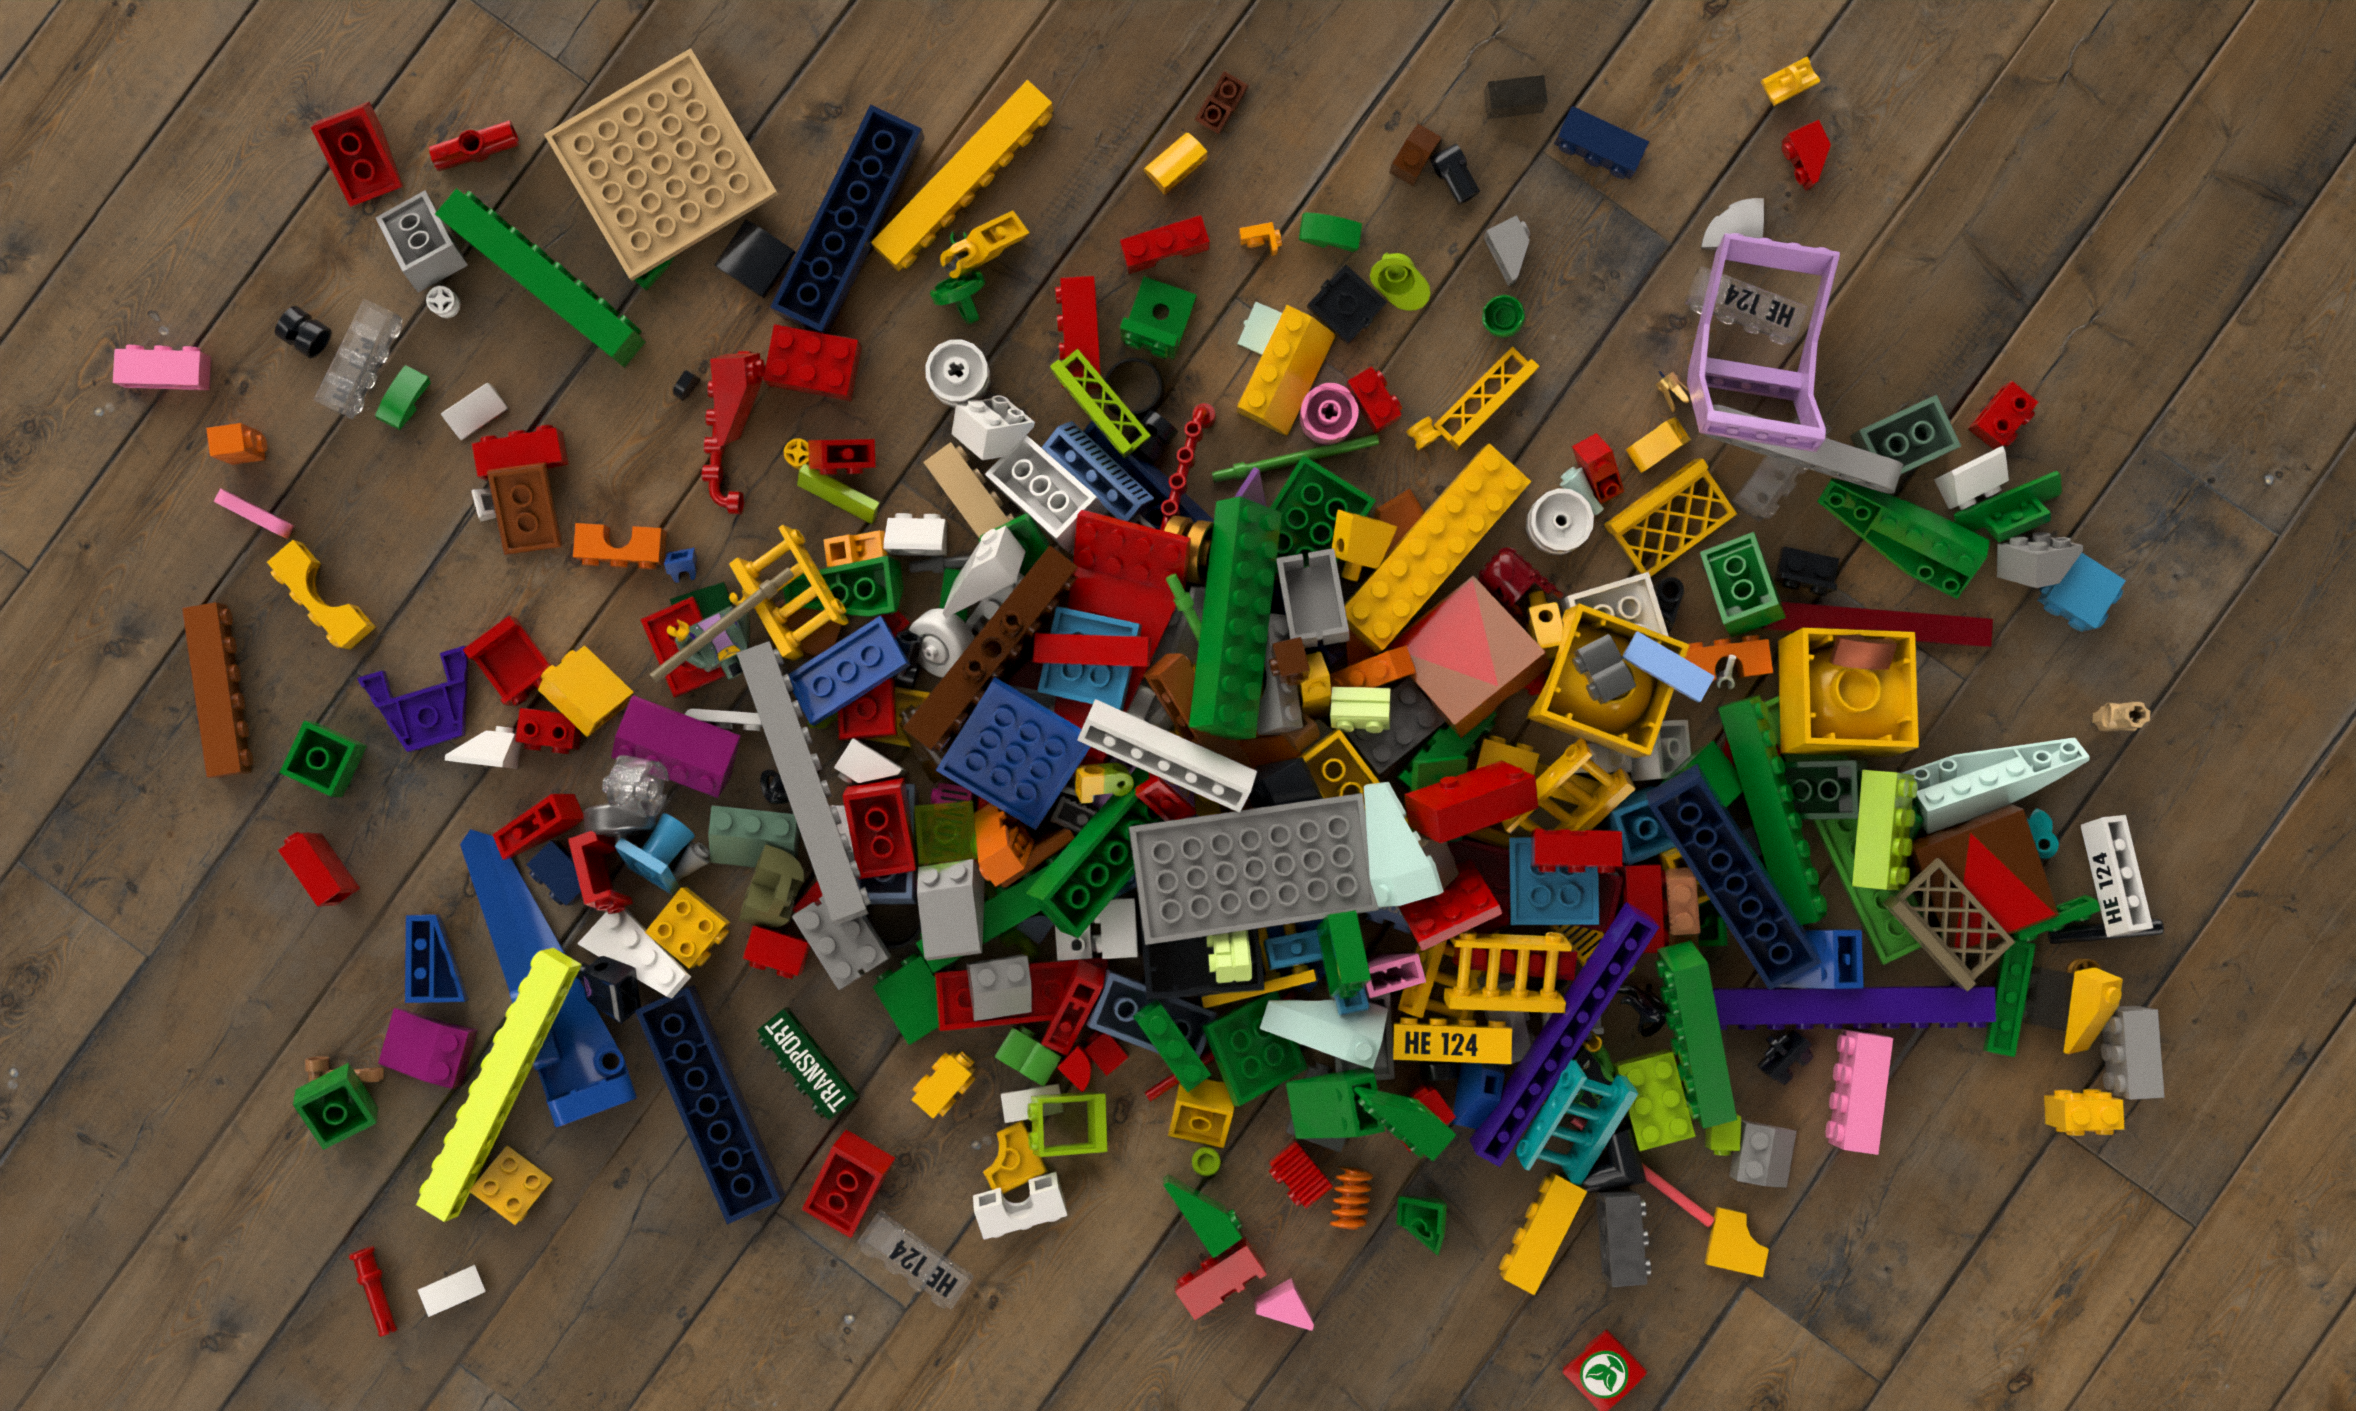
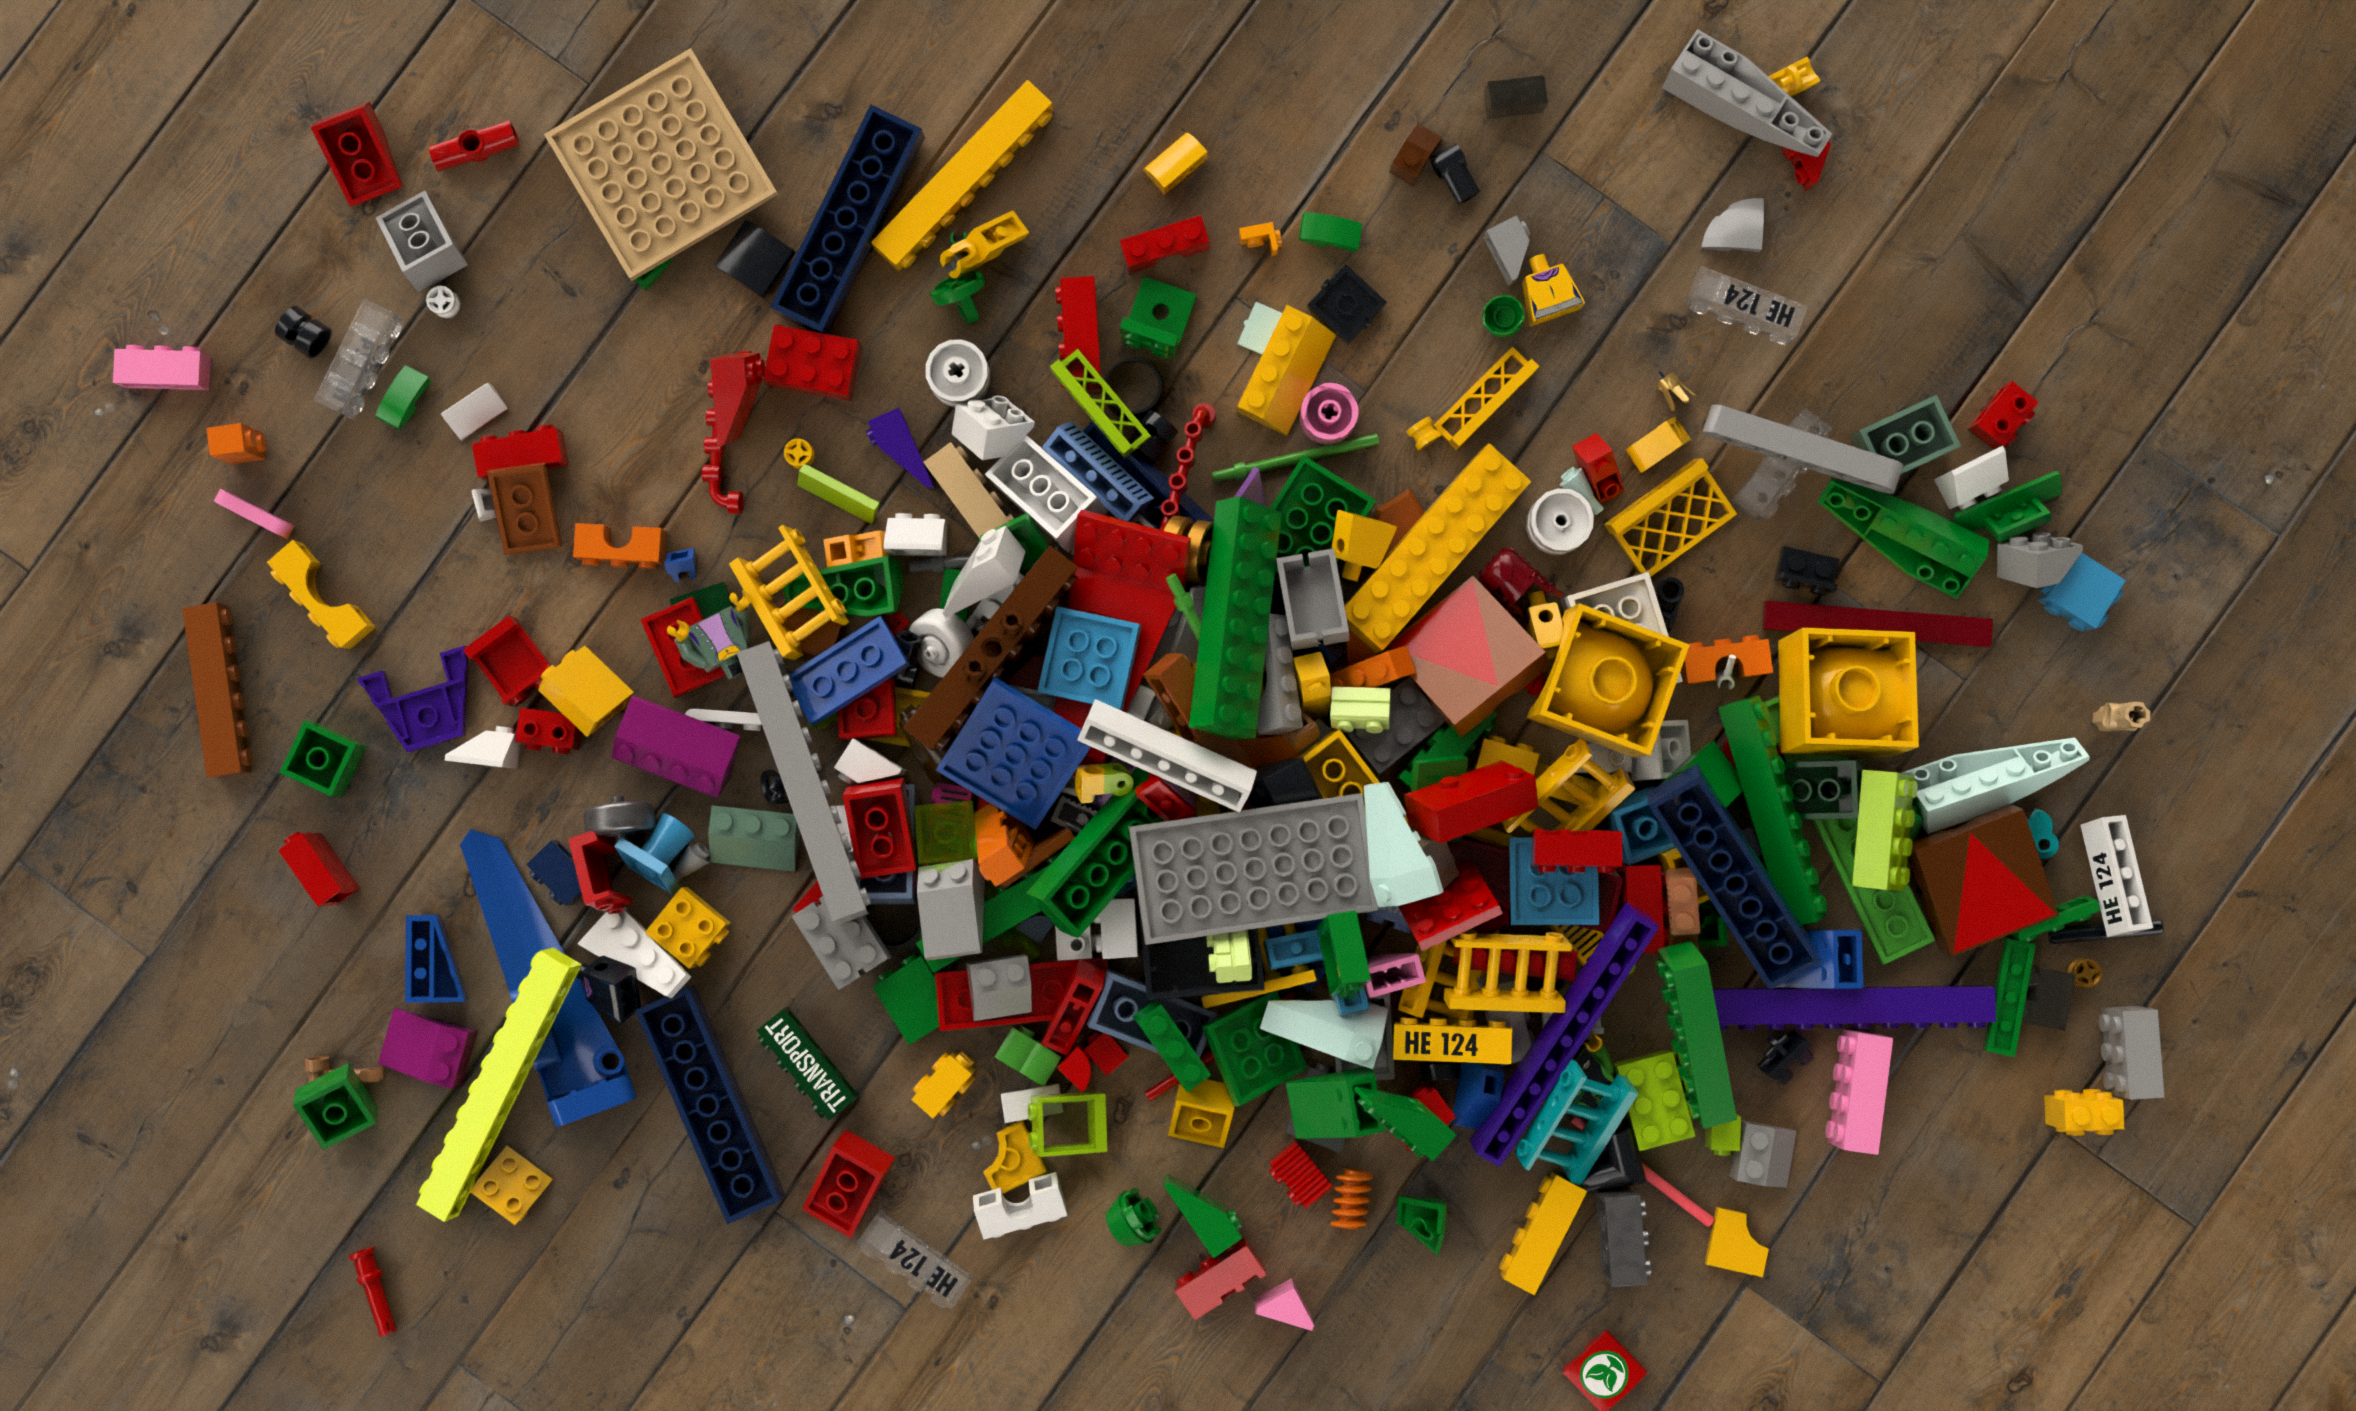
(451, 1290): white slope -> none
(539, 824): red slope -> none
(541, 277): green brick -> none
(636, 781): clear brick -> none
(685, 385): black tile -> none
(766, 590): dark tan bar -> none
(772, 889): olive brick -> none
(777, 951): red brick -> none
(841, 453): red brick -> none
(897, 442): none -> dark purple slope
(1092, 650): red tile -> none
(1133, 1219): none -> green cone
(1206, 1161): lime tile -> none
(1222, 102): copper slope -> none
(1289, 661): reddish brown brick -> none
(1374, 400): red brick -> none
(1400, 282): lime piece -> none
(1549, 291): none -> yellow torso
(1601, 143): dark blue brick -> none
(1603, 669): dark grey brick -> none
(1647, 1006): black piece -> none
(1668, 667): light blue tile -> none
(1742, 96): none -> light grey wedge
(1742, 585): green slope -> none
(1755, 379): lavender window -> none
(1860, 653): copper slope -> none
(1936, 945): dark tan fence -> none
(2092, 1004): yellow slope -> none

